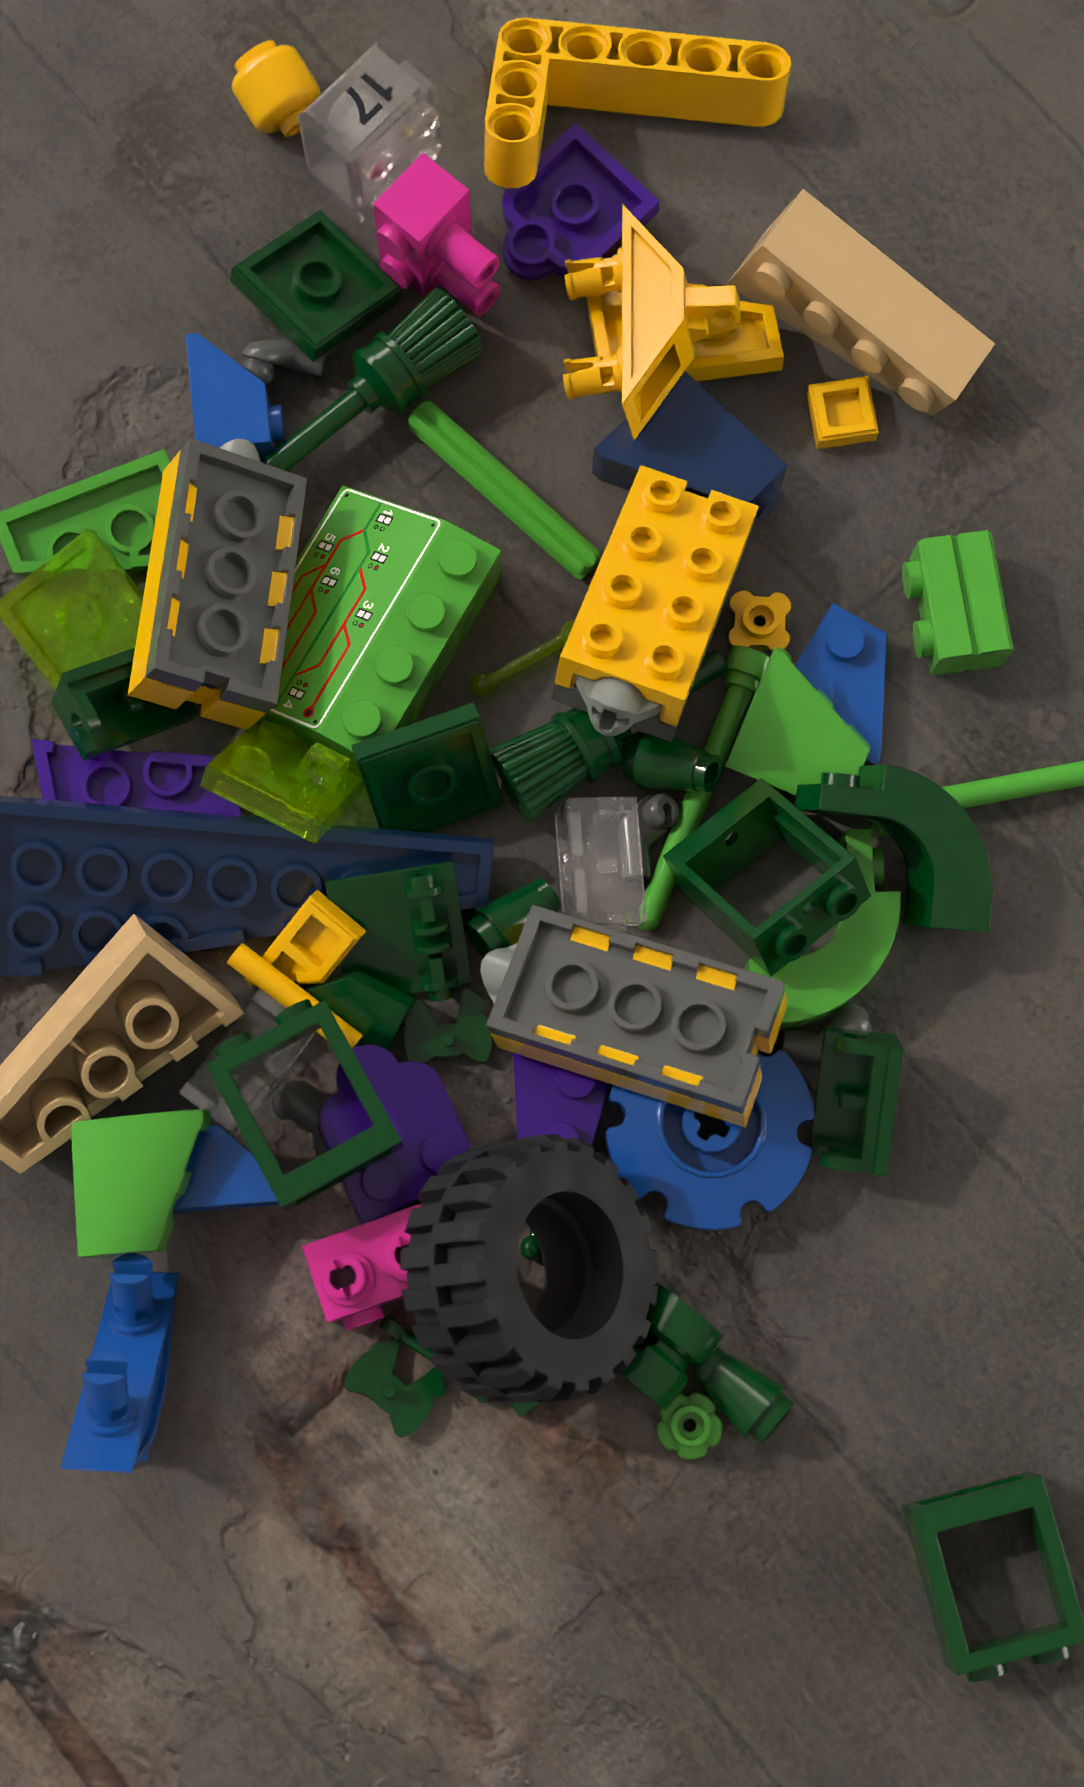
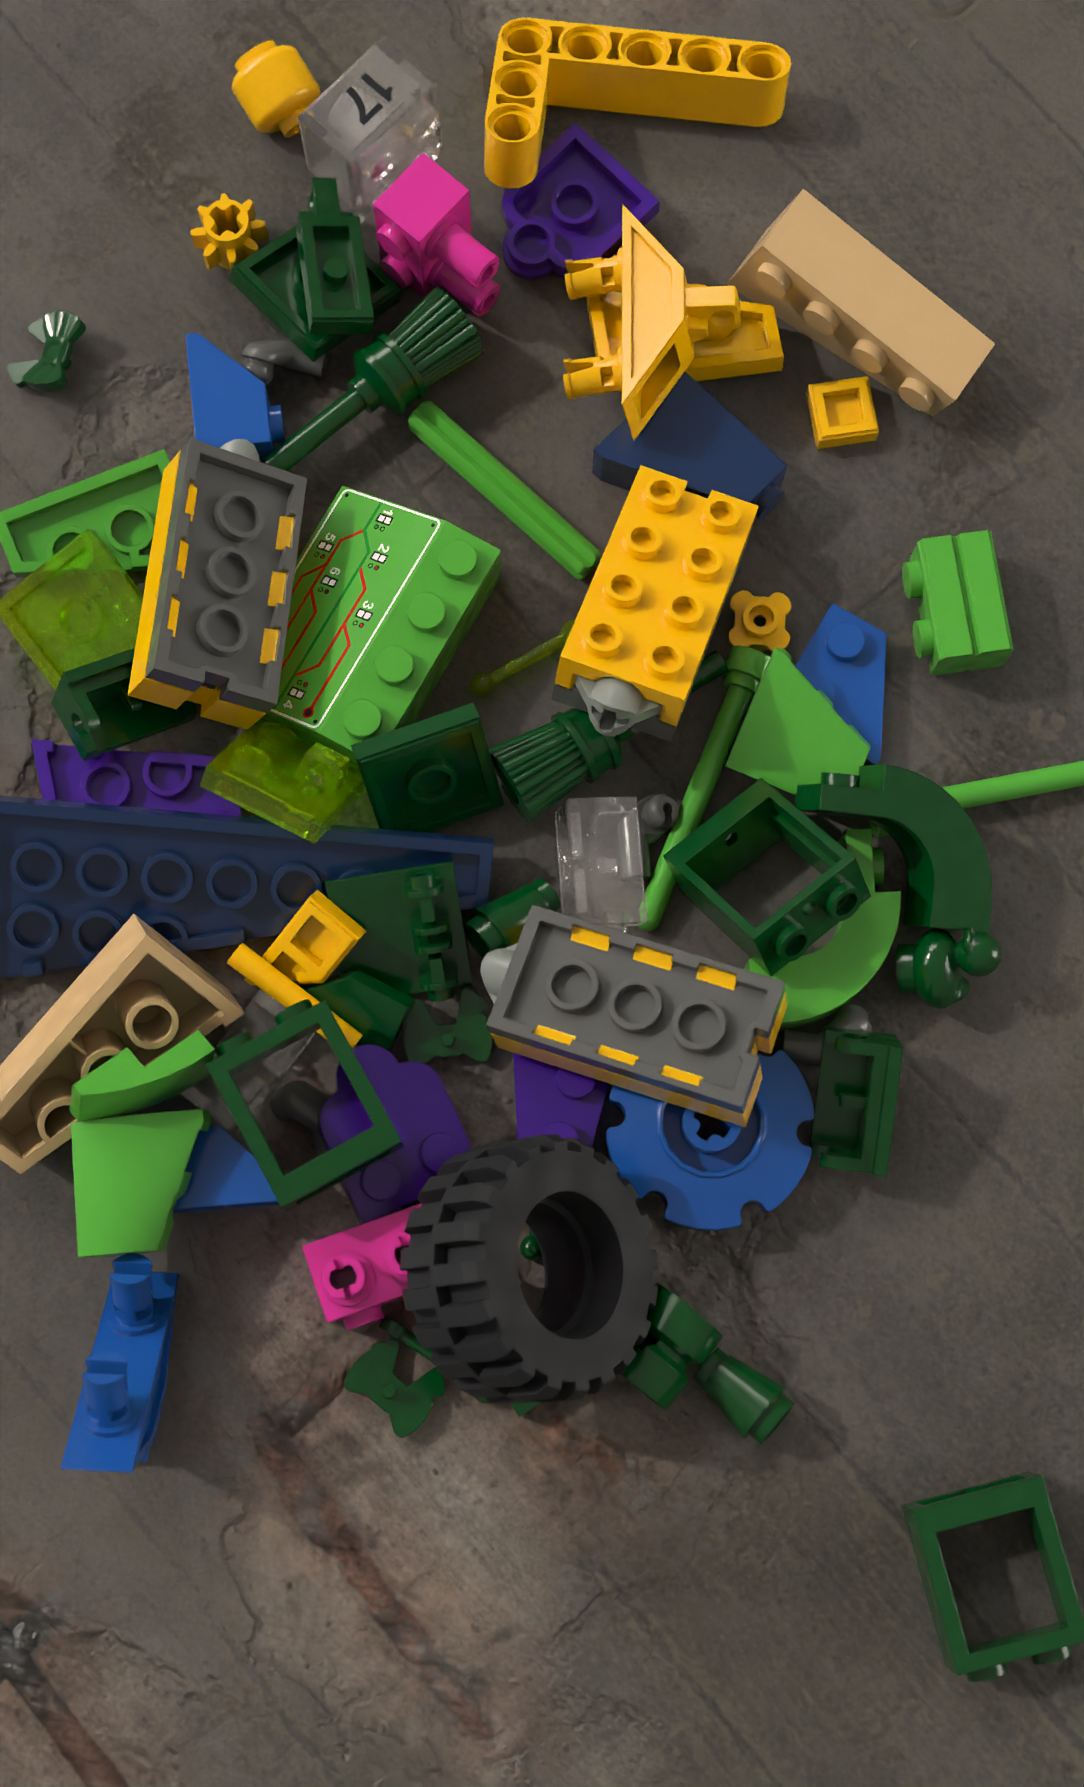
(58, 333): none -> dark green piece
(127, 1086): none -> bright green slope
(228, 232): none -> yellow gear
(333, 264): none -> dark green hinge
(669, 765): dark green cone -> none
(707, 1431): bright green plate -> none
(935, 964): none -> dark green animal

